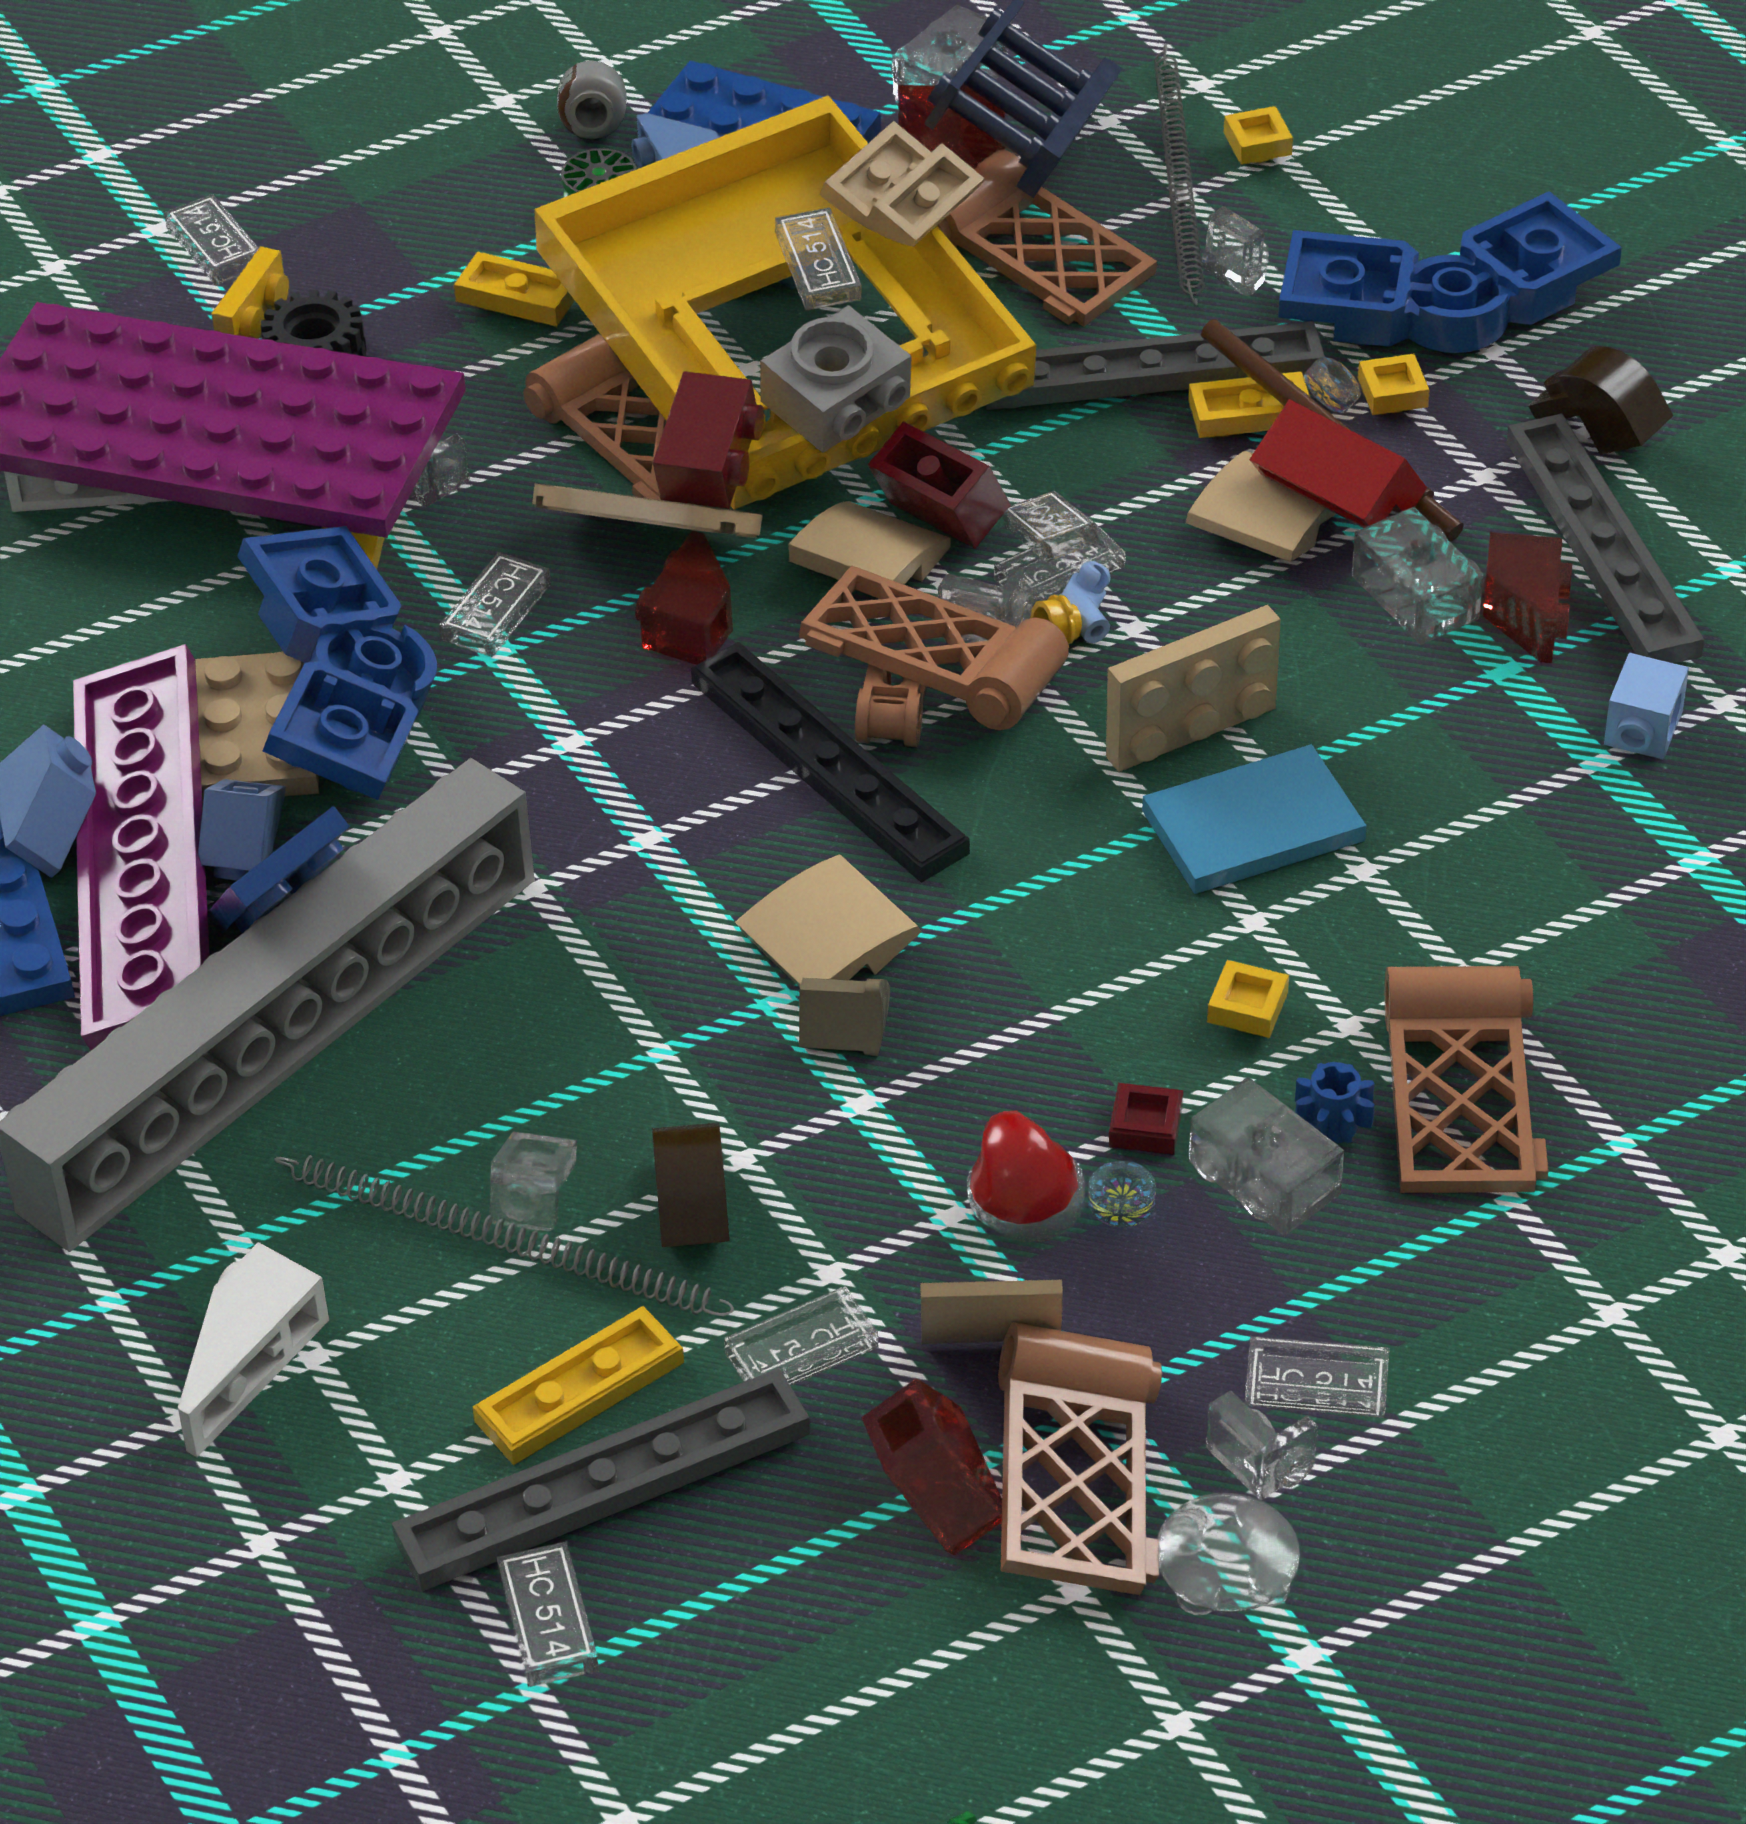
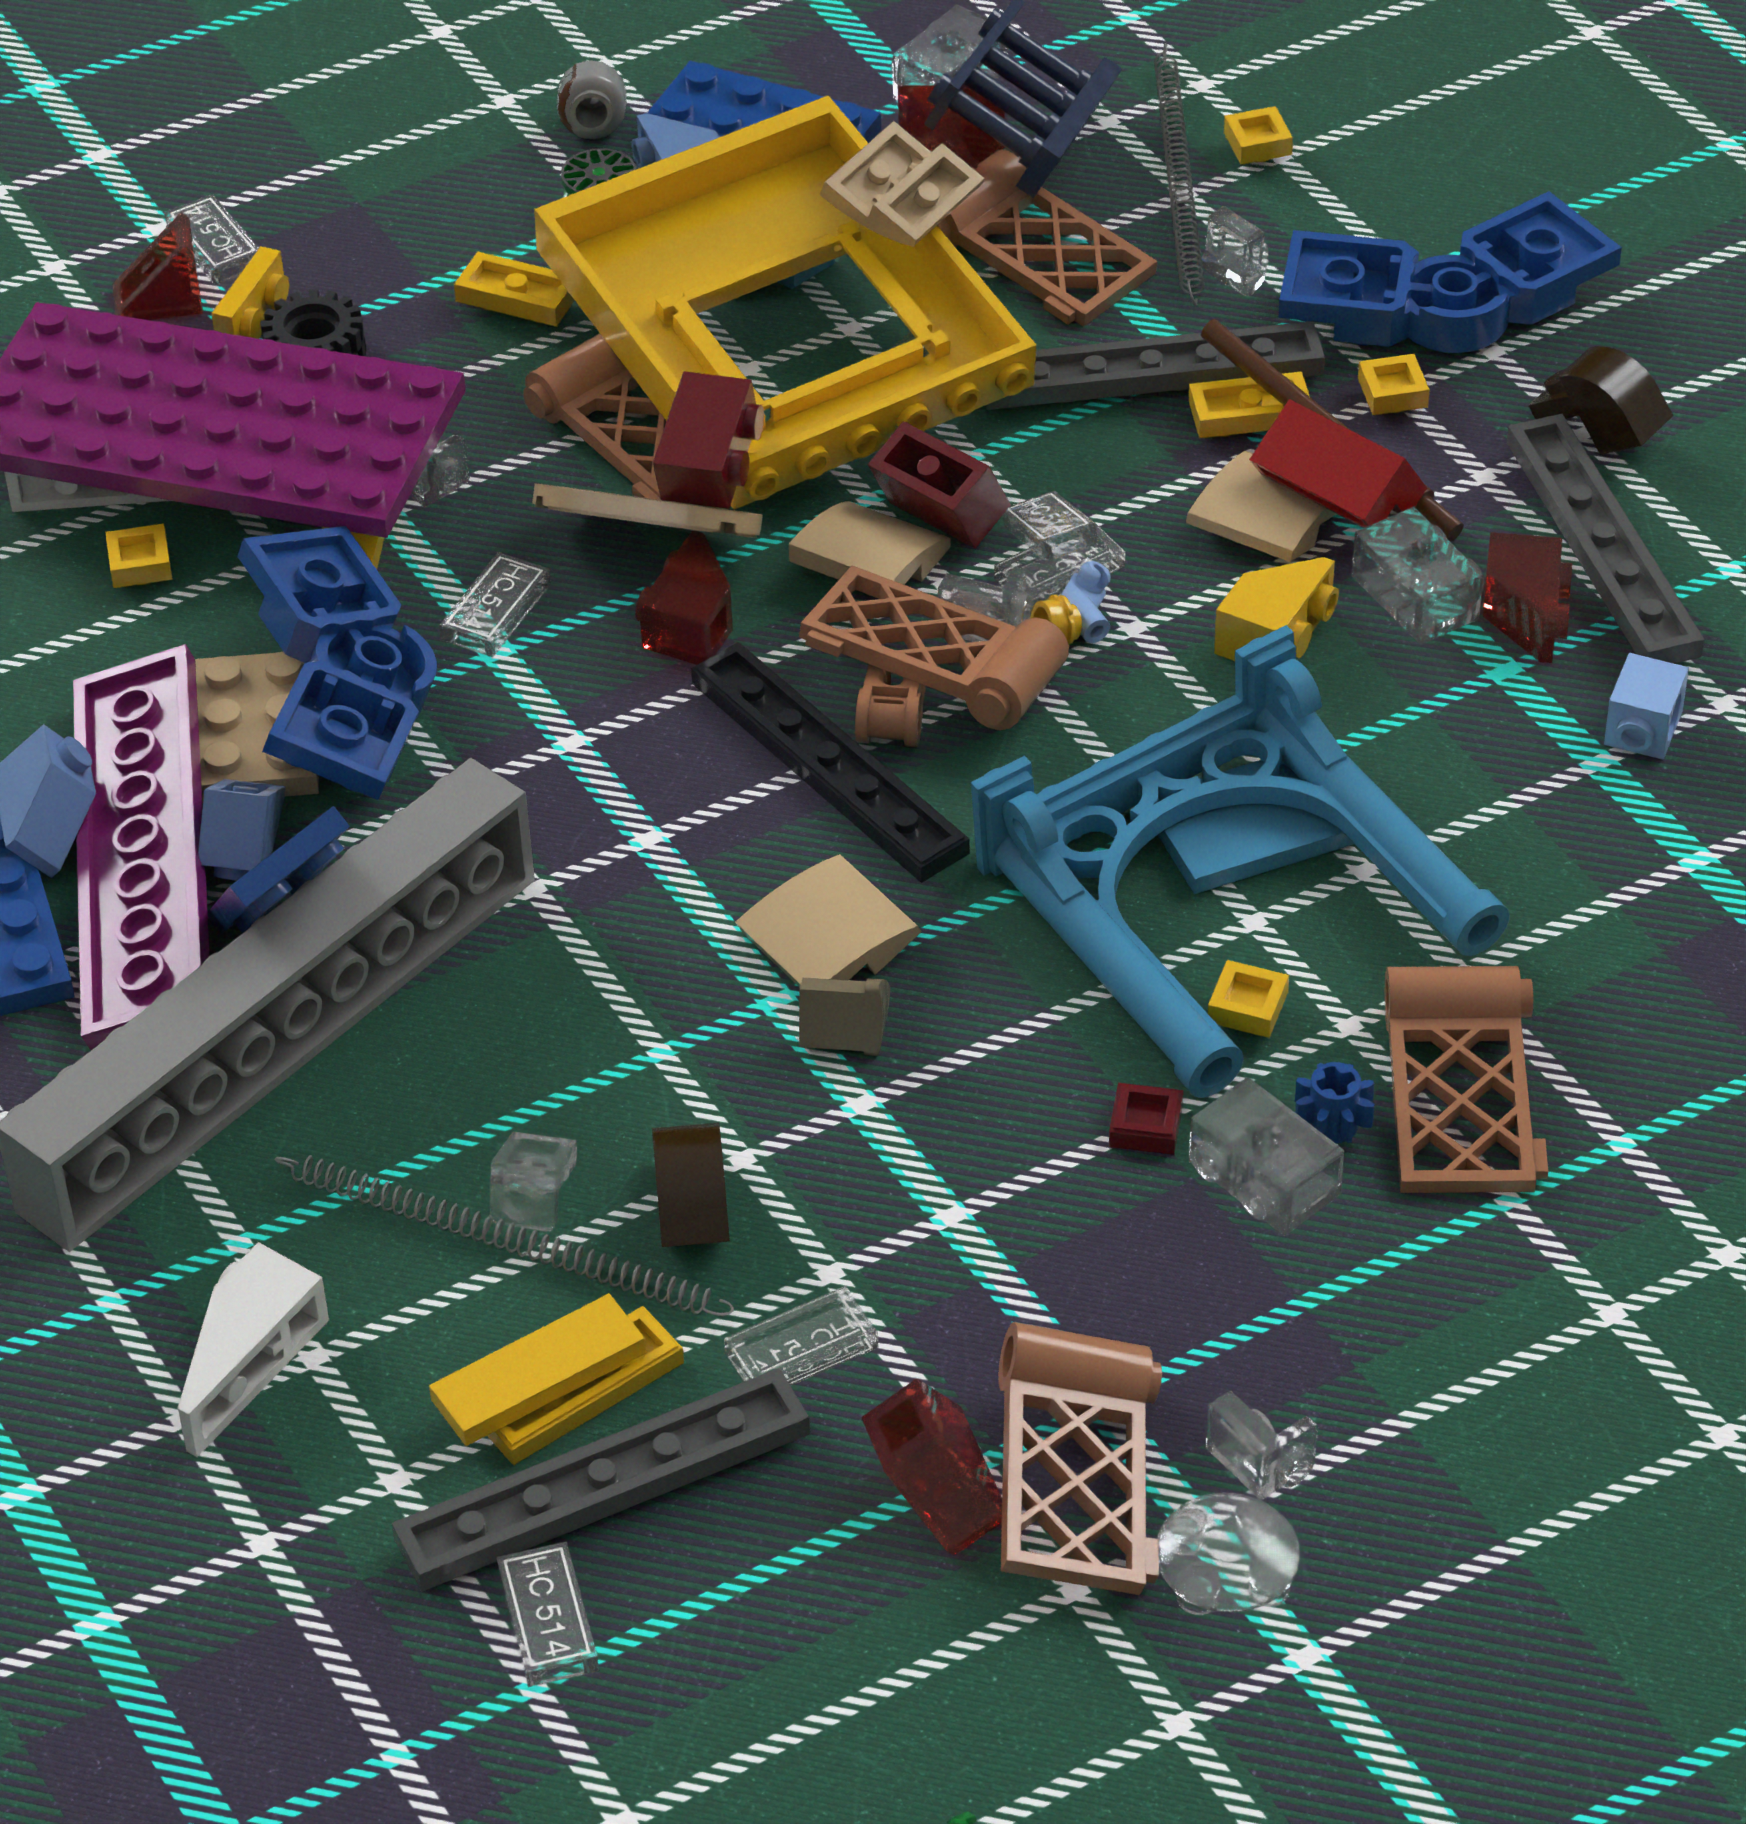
(138, 555): none -> yellow plate
(162, 278): none -> clear red slope
(537, 1369): none -> yellow tile
(818, 258): clear tile -> none
(835, 378): light grey brick -> none
(986, 1309): tan slope -> none
(1024, 1181): red piece -> none
(1122, 1194): clear light blue tile -> none
(1192, 688): tan plate -> none
(1267, 719): none -> dark azure arch
(1276, 597): none -> yellow slope
(1317, 1376): clear tile -> none
(1332, 384): clear tile -> none

